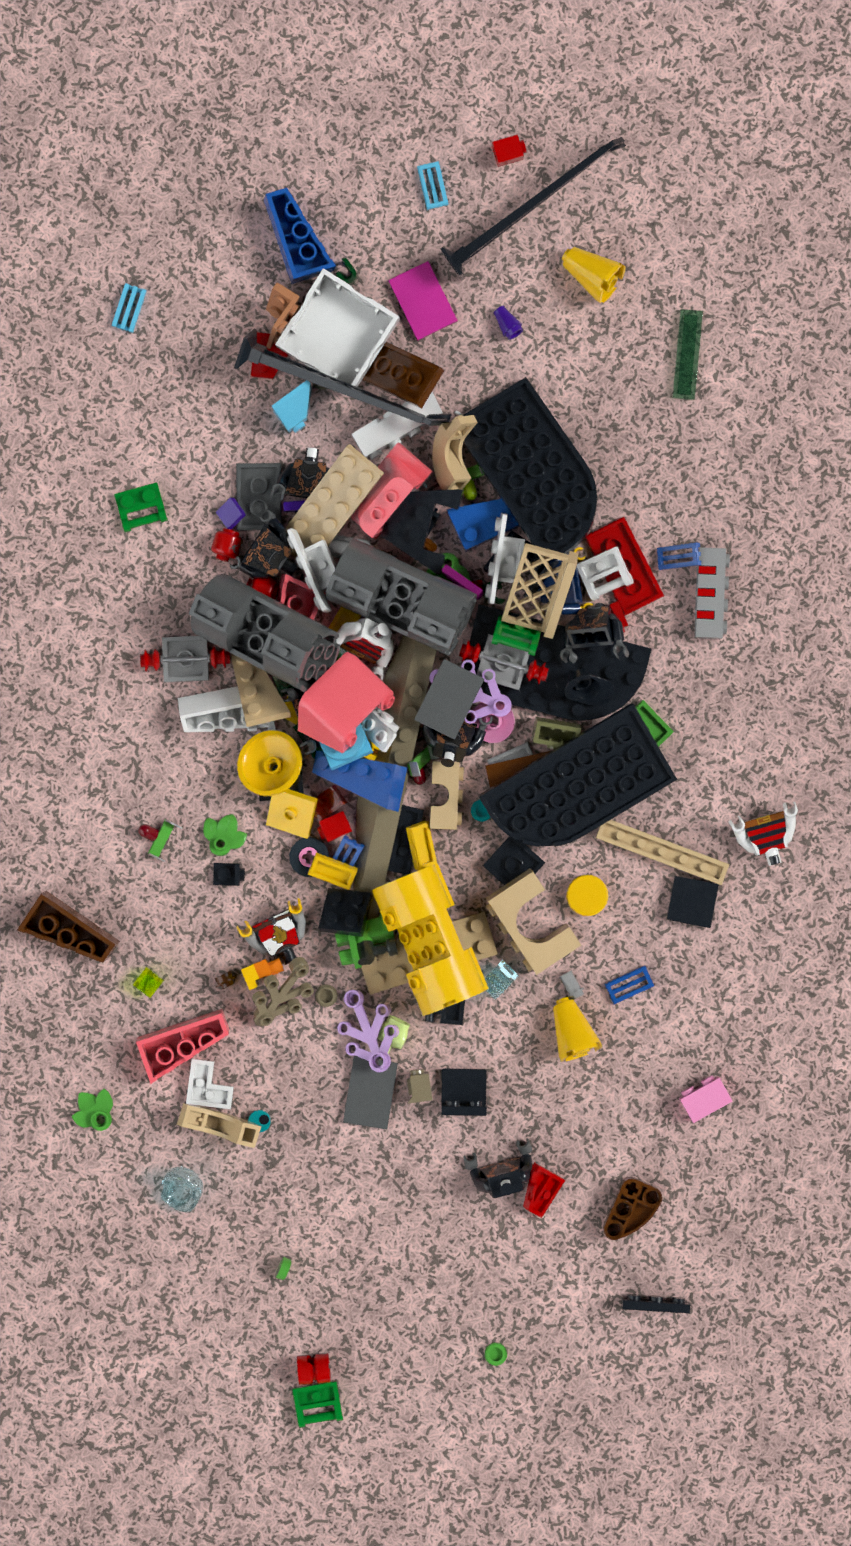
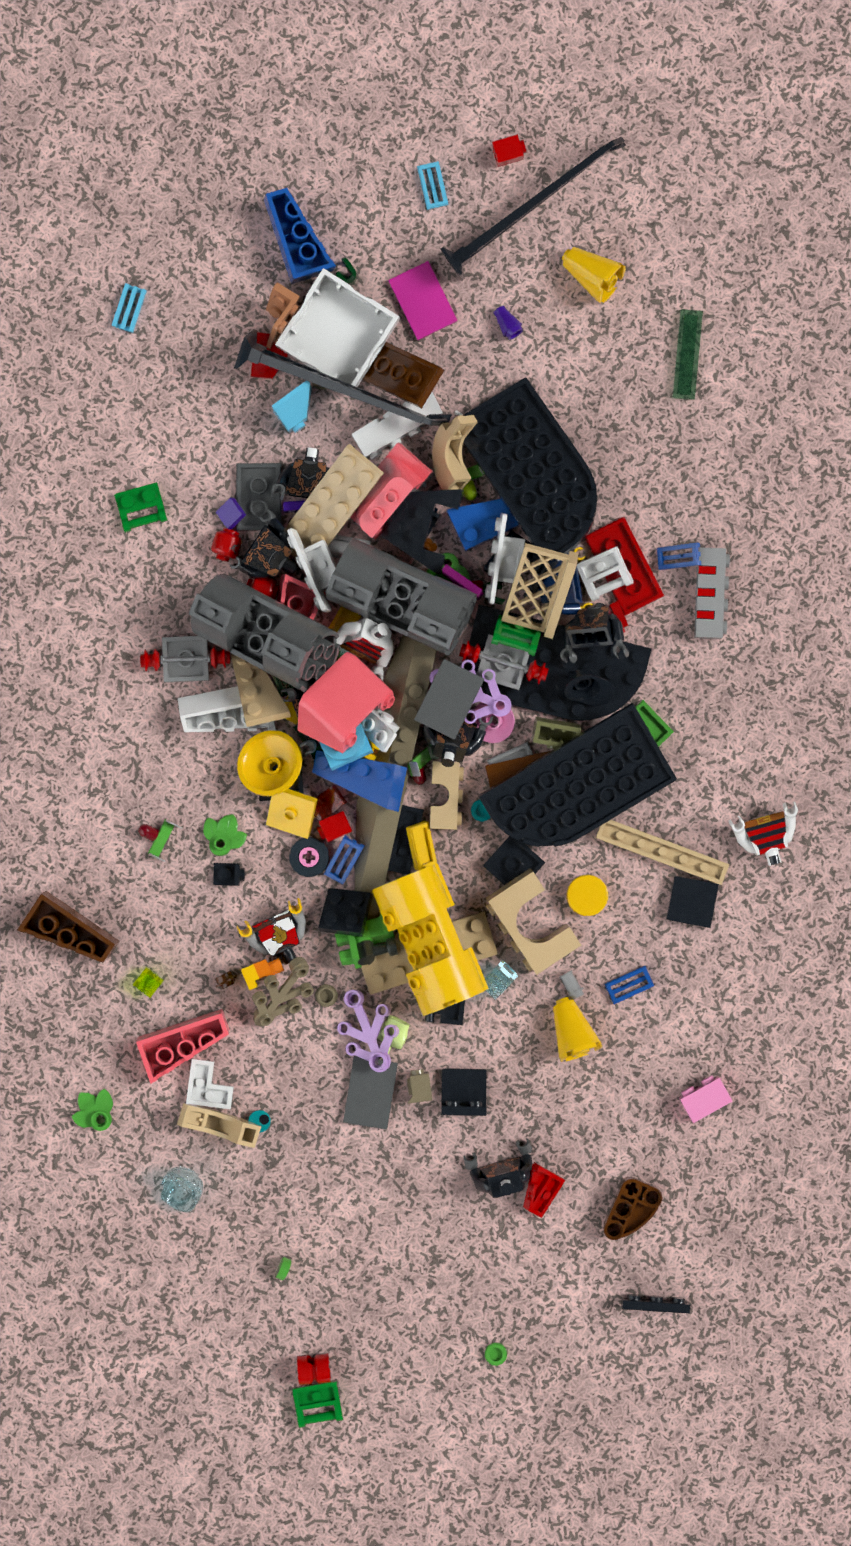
(332, 871): yellow tile -> none

